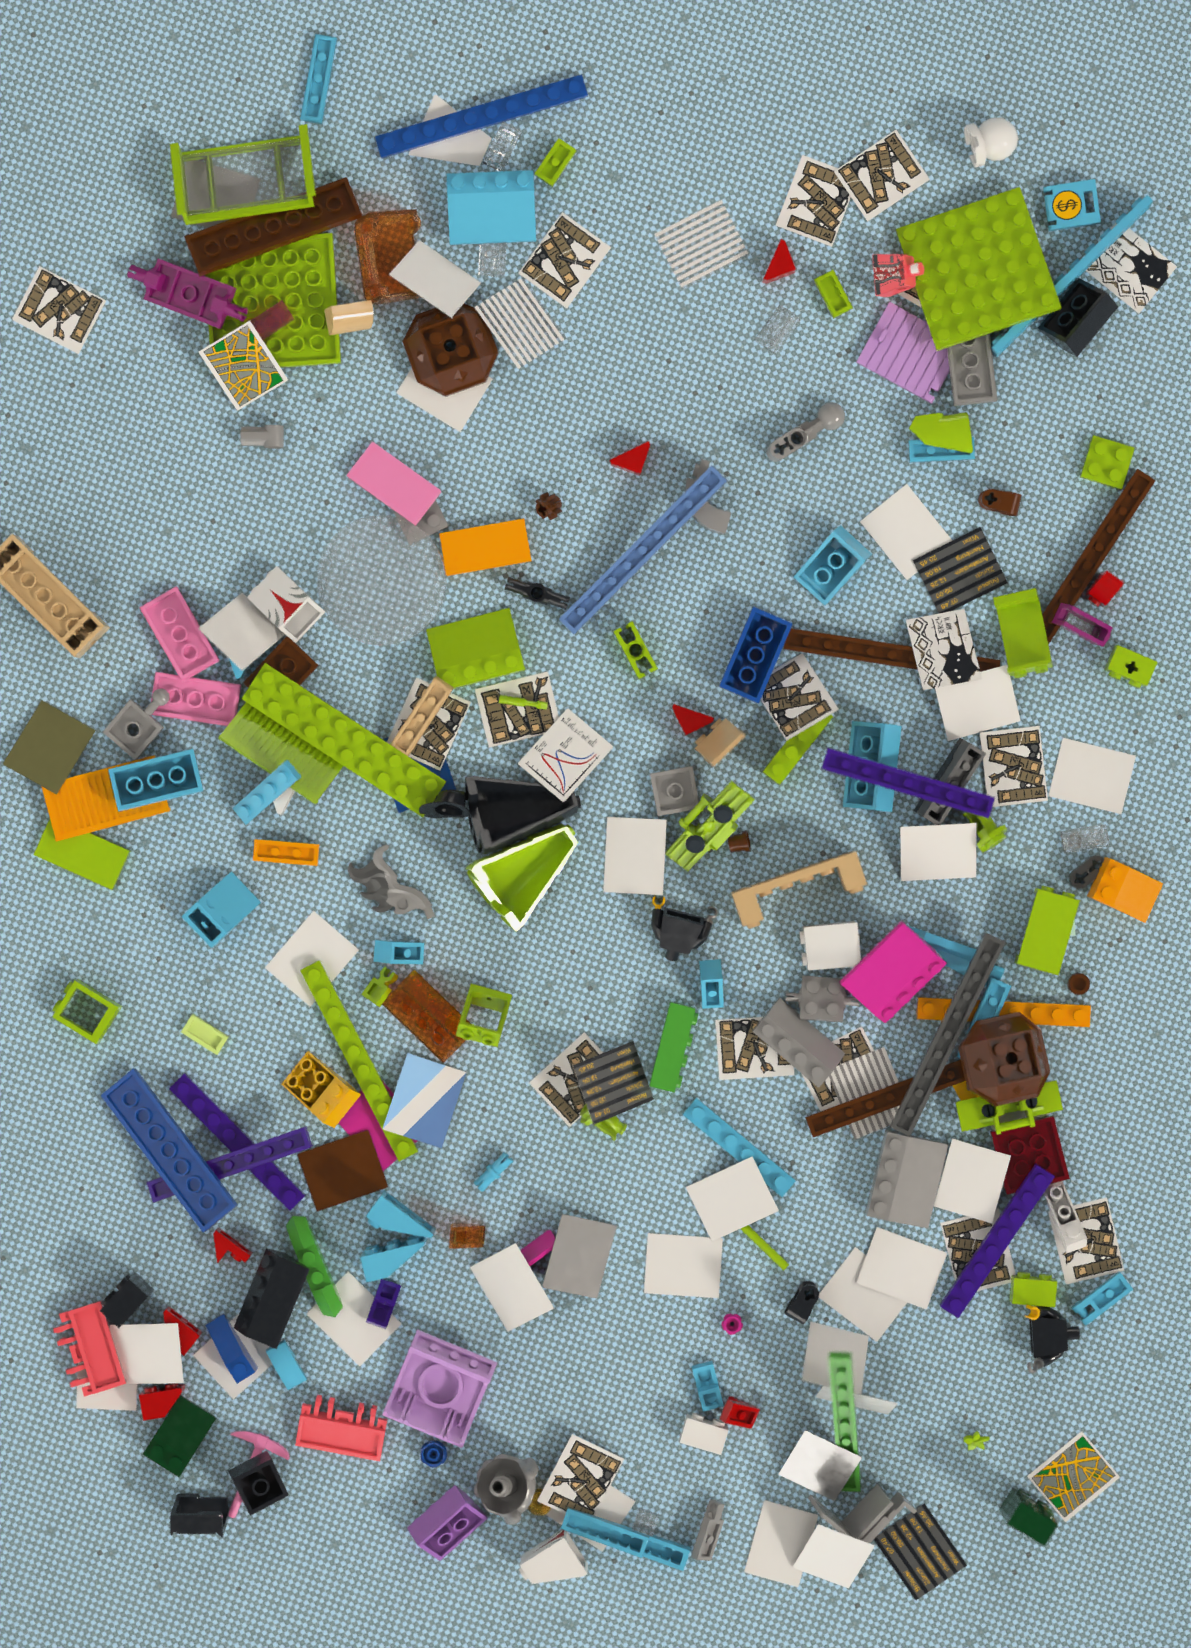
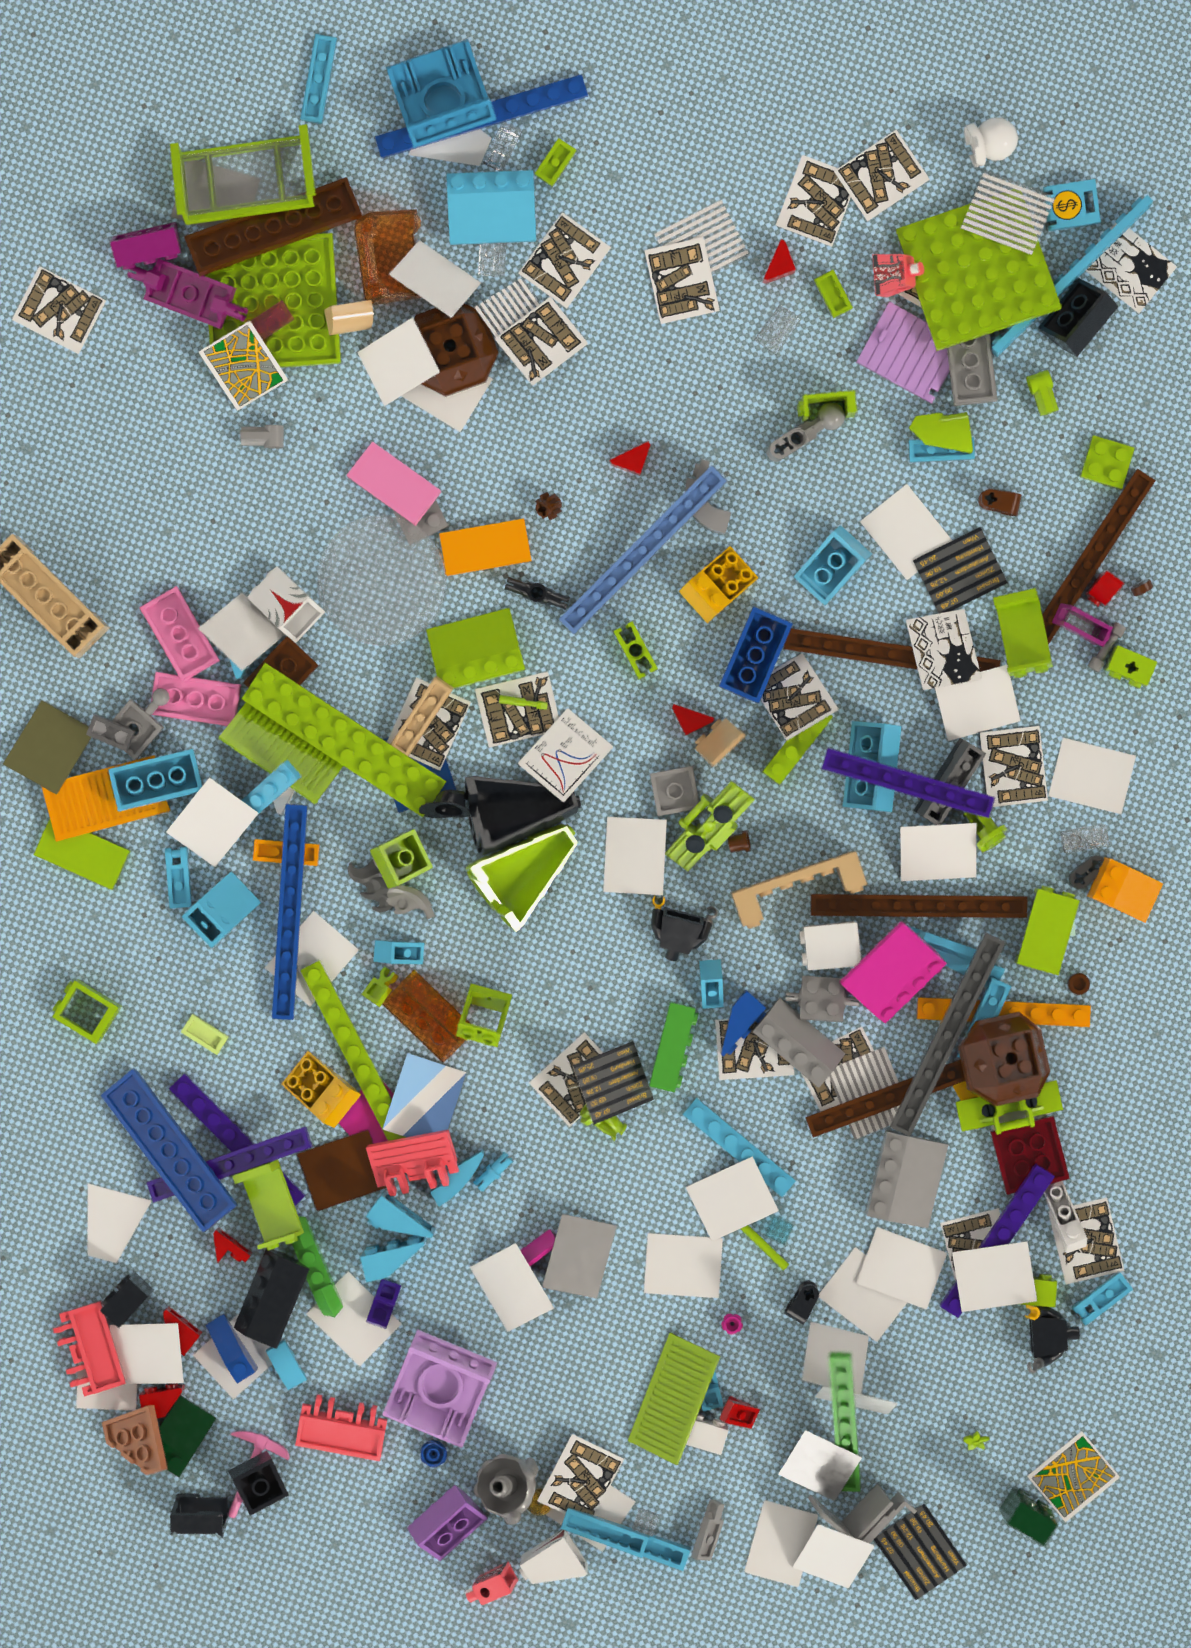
(110, 732): none -> flat silver piece
(112, 1221): none -> white sticker
(137, 1439): none -> nougat plate
(146, 245): none -> magenta slope
(178, 878): none -> medium azure plate
(212, 822): none -> white sticker
(271, 1204): none -> lime panel
(289, 911): none -> blue plate
(398, 362): none -> white sticker
(401, 858): none -> lime brick
(416, 1157): none -> coral hinge
(440, 93): none -> dark azure panel
(457, 1180): none -> medium azure slope
(466, 1236): clear orange slope -> none
(493, 1584): none -> coral torso
(541, 341): none -> sticker
(673, 1398): none -> lime window
(682, 280): none -> sticker
(718, 584): none -> yellow slope
(742, 1015): none -> blue slope
(779, 1230): none -> clear light blue plate
(847, 396): none -> lime panel
(918, 905): none -> reddish brown plate
(972, 1180): white sticker -> none
(994, 1276): none -> white sticker
(1008, 212): none -> clear sticker
(1041, 387): none -> lime piece
(1097, 663): none -> light grey bar
(1142, 587): none -> reddish brown tile

